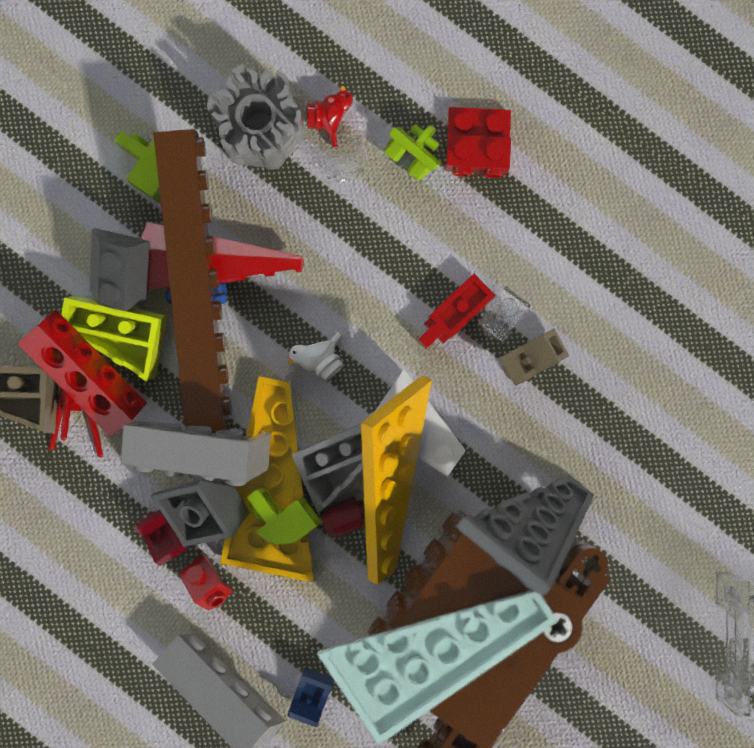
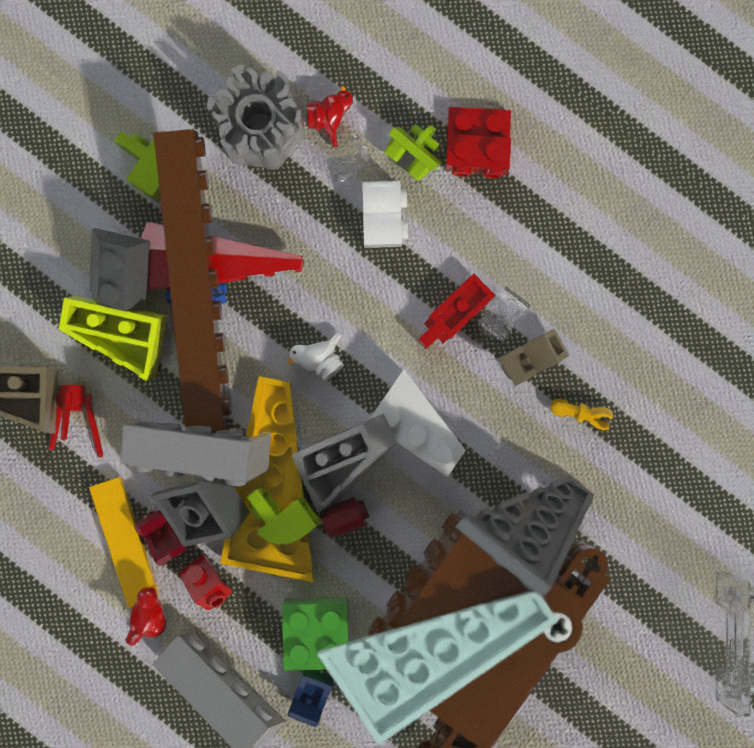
(82, 373): red brick -> none
(122, 539): none -> yellow tile
(146, 616): none -> red animal
(311, 627): none -> bright green brick
(383, 214): none -> white brick
(389, 463): yellow wing -> none
(562, 408): none -> yellow piece

